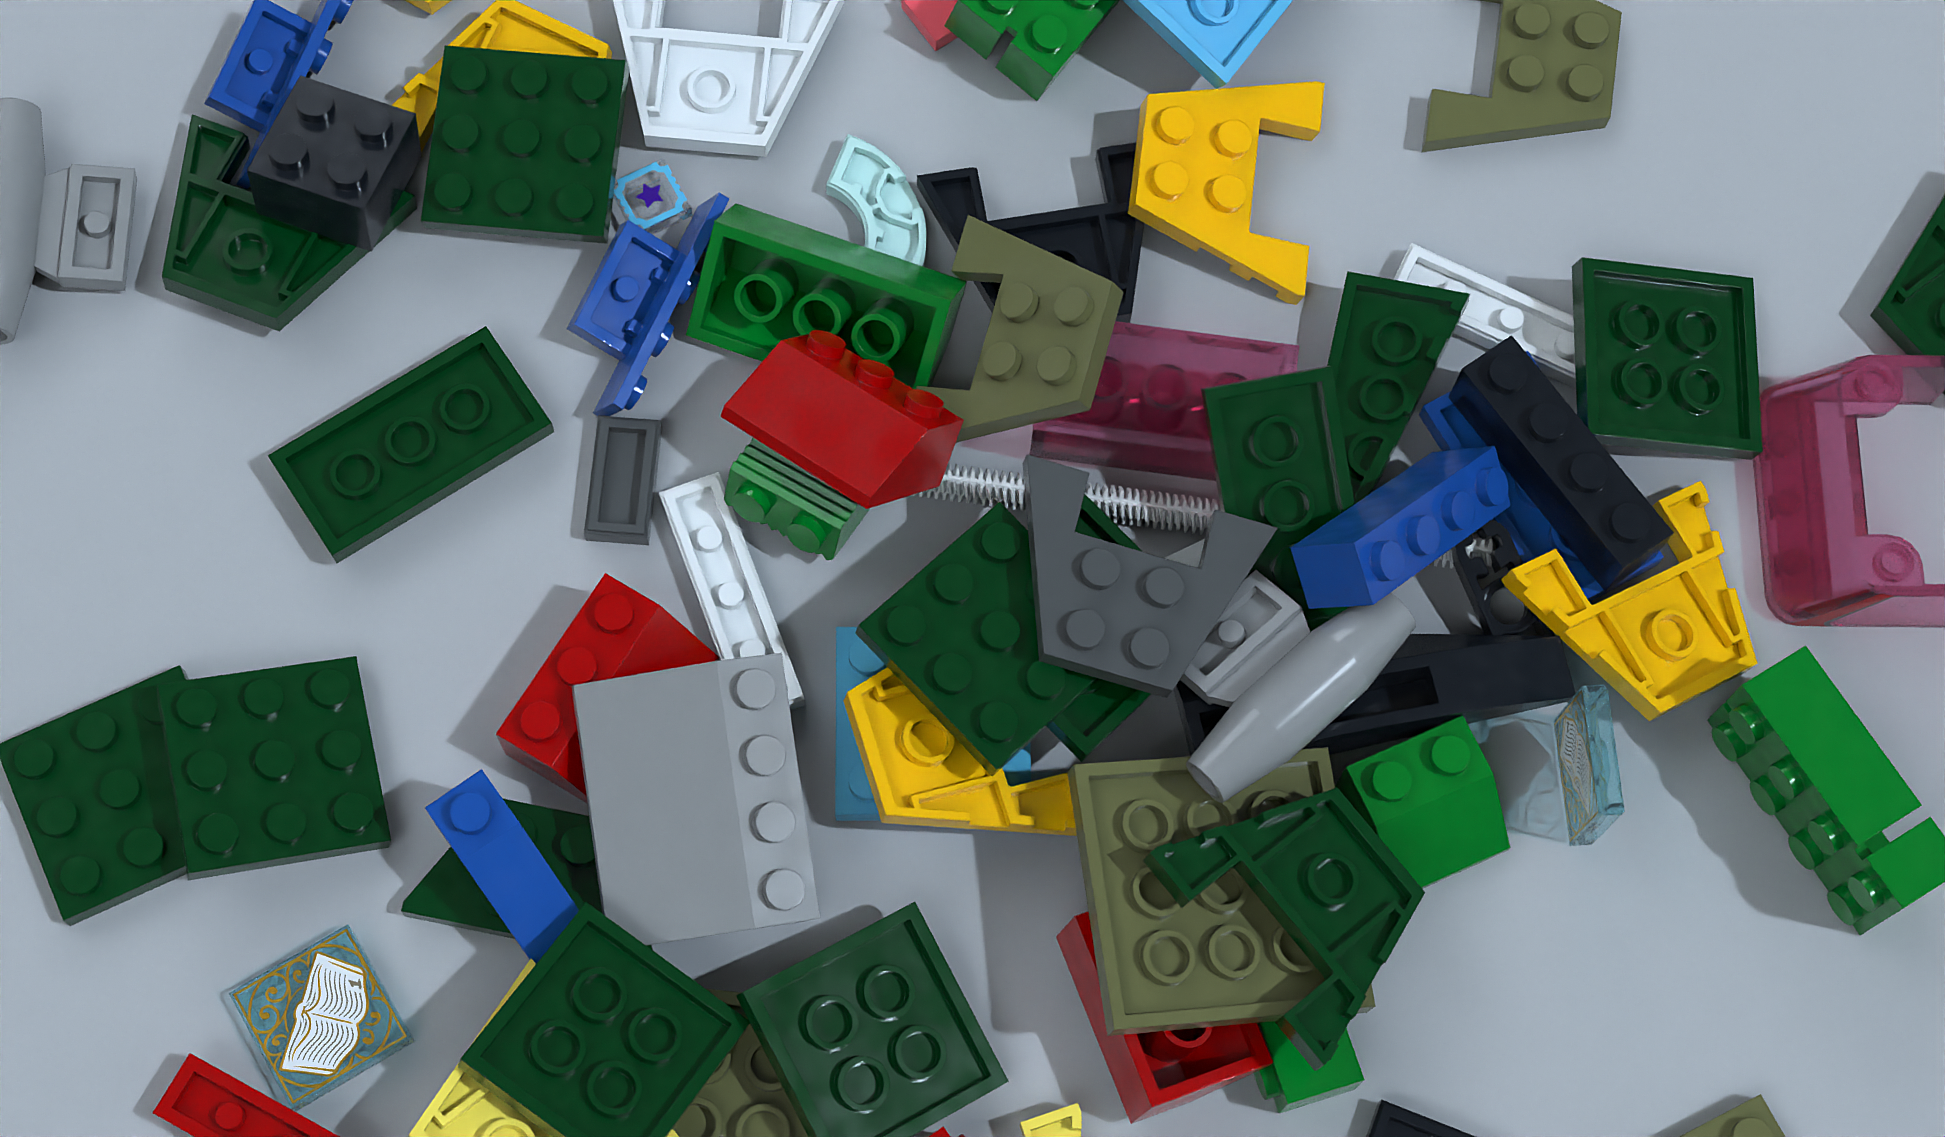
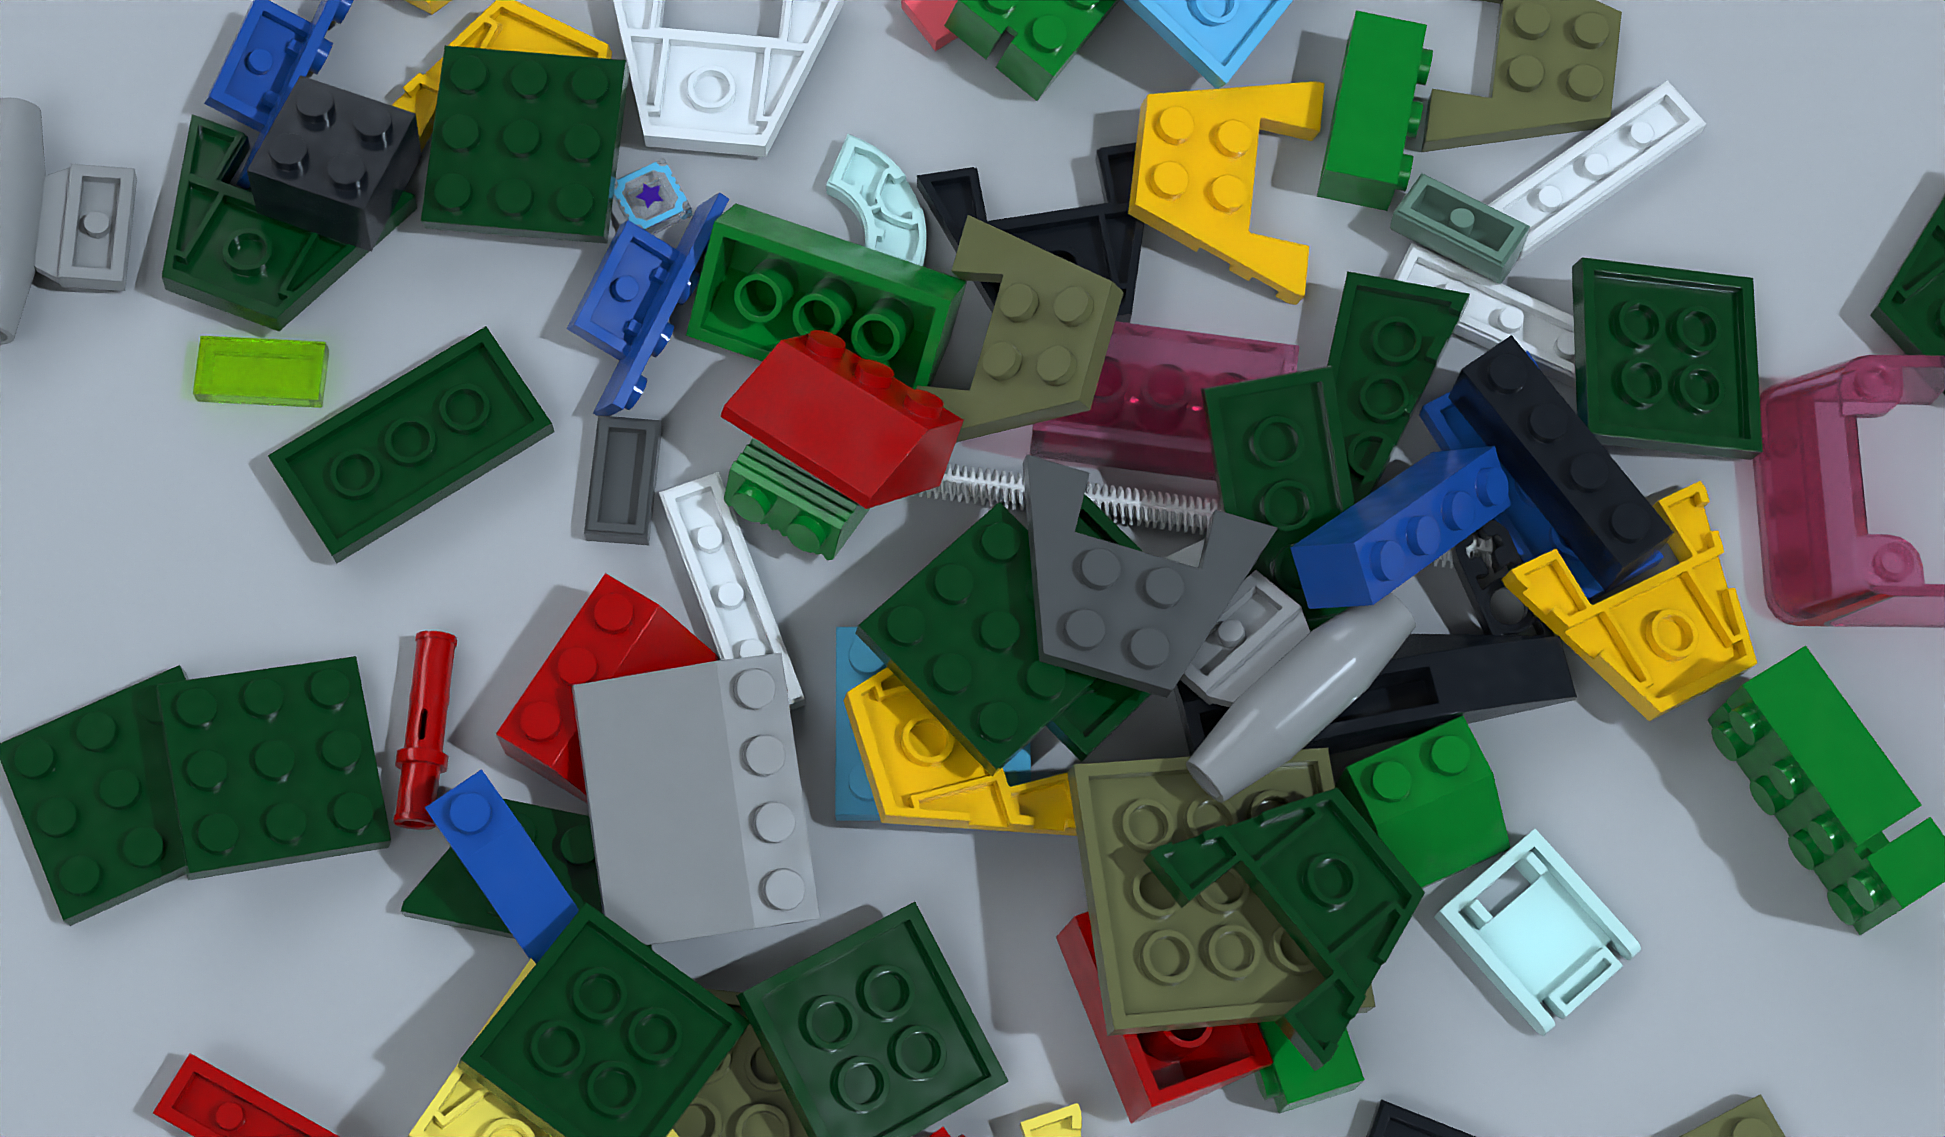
(261, 371): none -> clear neon green tile
(321, 1017): tile -> none
(423, 754): none -> red pin
(1375, 111): none -> green brick
(1460, 228): none -> sand green brick
(1545, 940): none -> light aqua container
(1588, 765): clear light blue tile -> none
(1600, 165): none -> white tile

